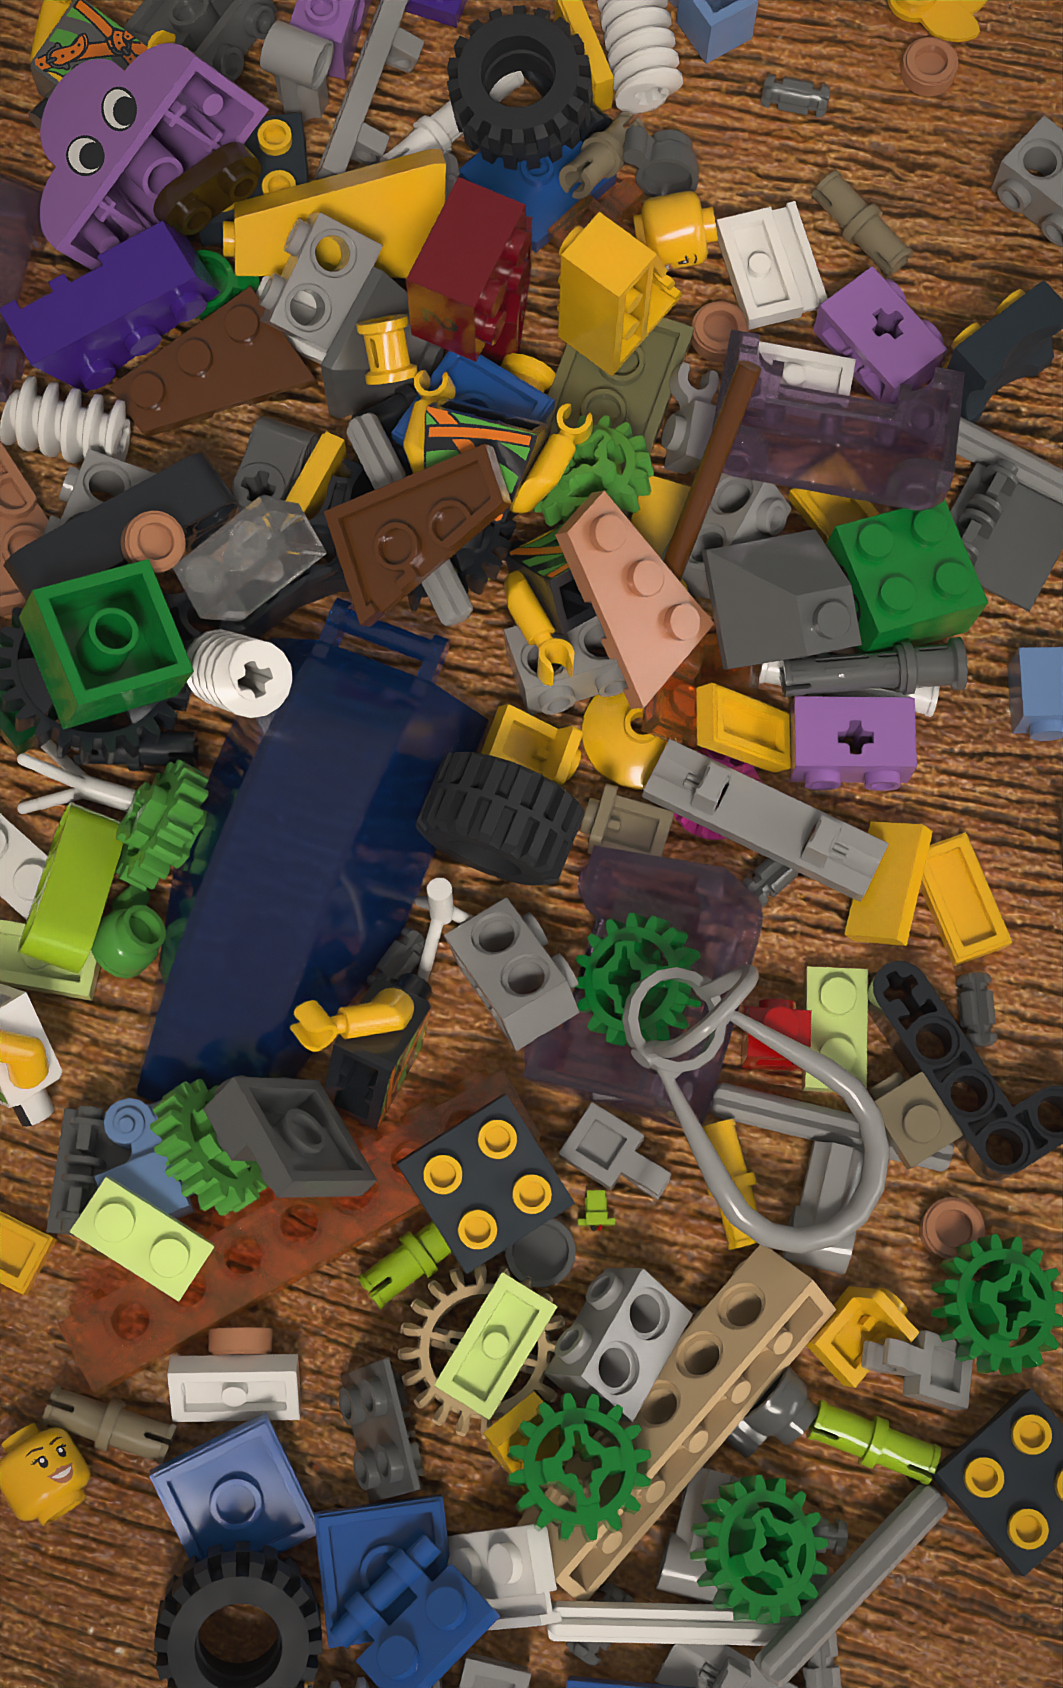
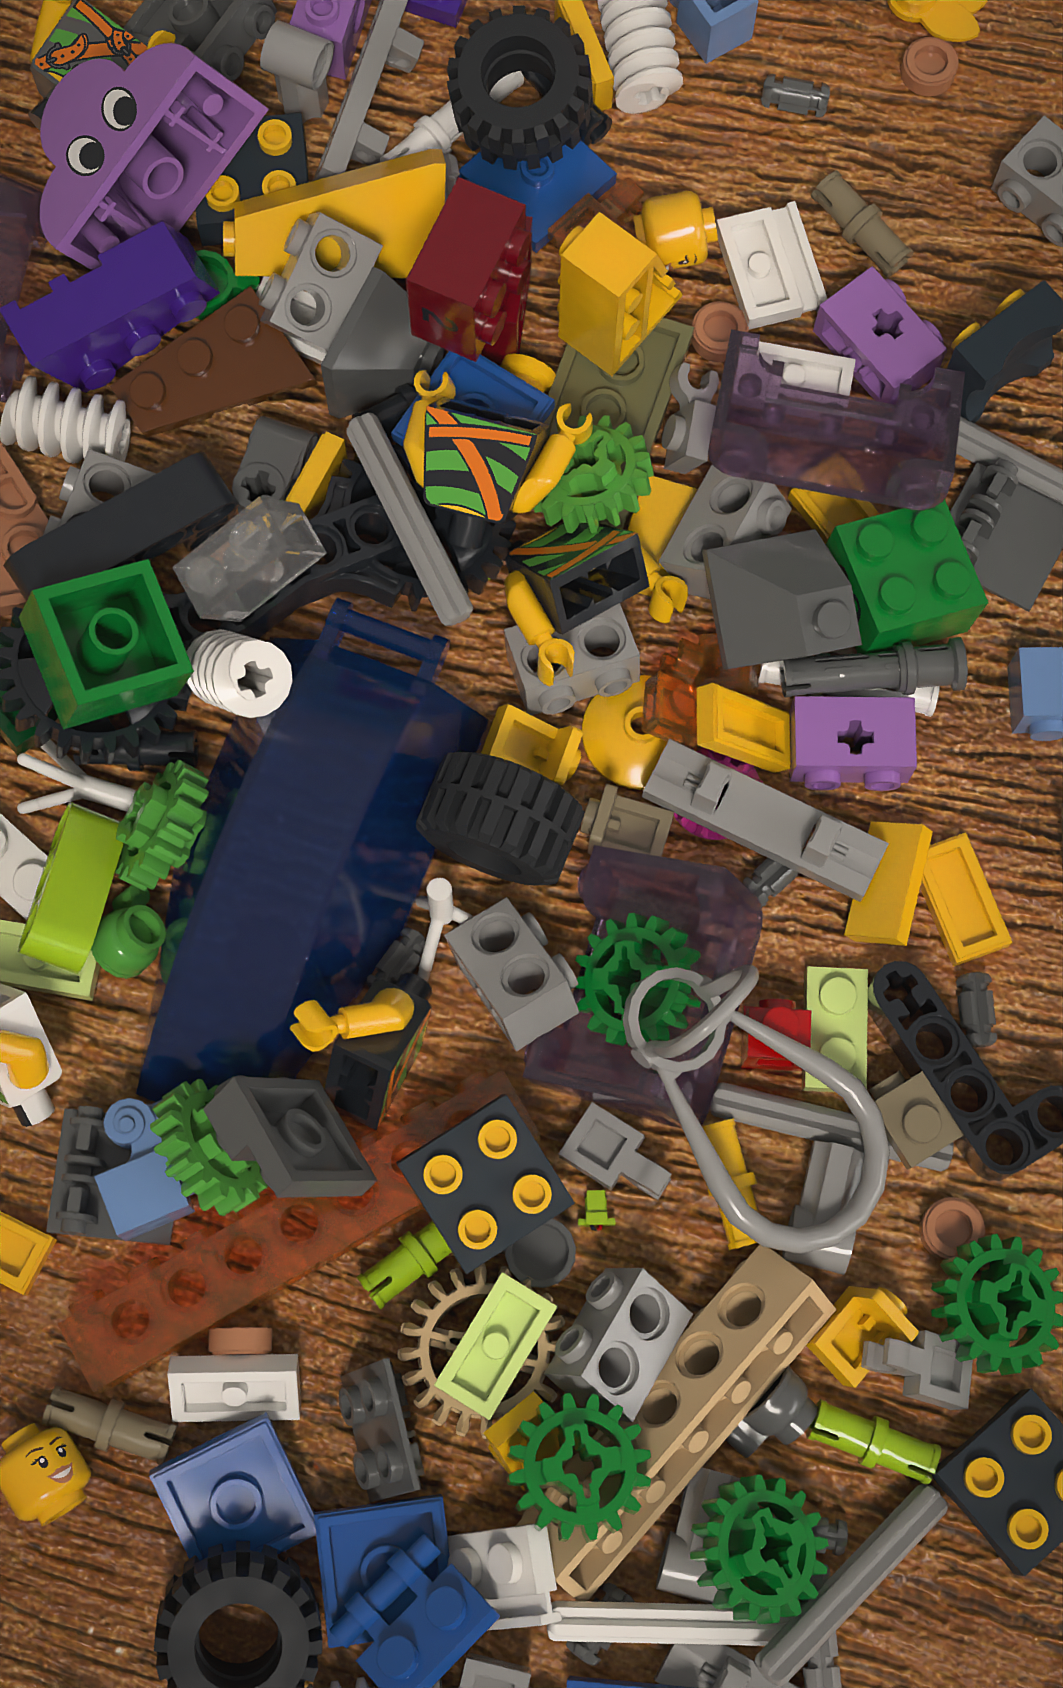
(142, 1238): yellowish green plate -> none
(153, 537): nougat tile -> none
(208, 188): dark brown plate -> none
(386, 349): yellow bush -> none
(413, 526): reddish brown wing -> none
(599, 157): dark tan pin -> none
(638, 600): nougat wing -> none
(662, 161): dark grey piece -> none
(711, 466): reddish brown bar -> none

